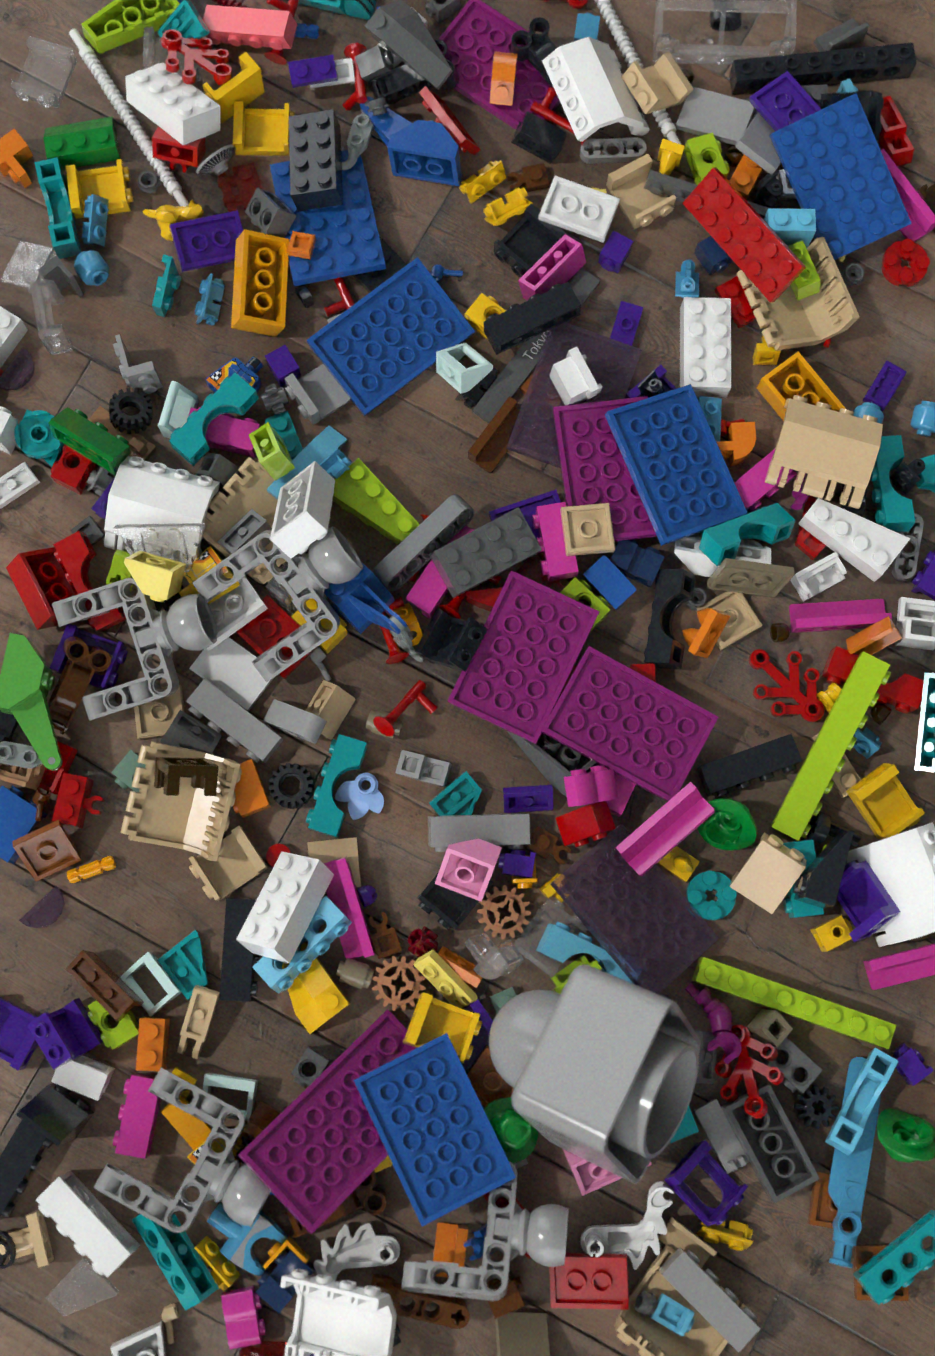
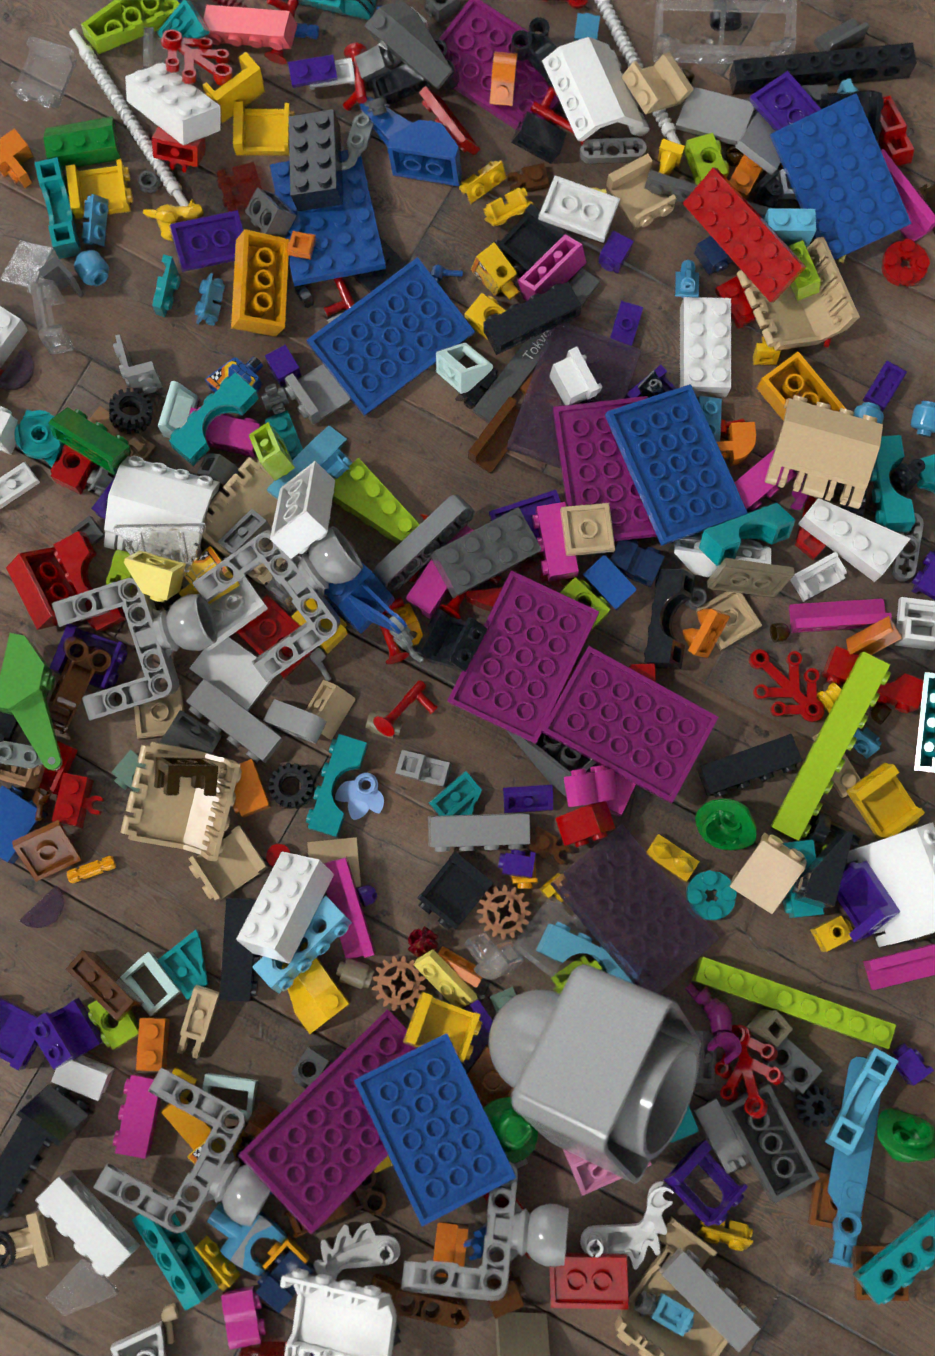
(216, 161): dish -> none
(385, 940): reddish brown plate -> none
(468, 867): bright pink slope -> none
(495, 272): none -> yellow torso
(665, 829): dark pink panel -> none
(855, 269): dark grey plate -> none

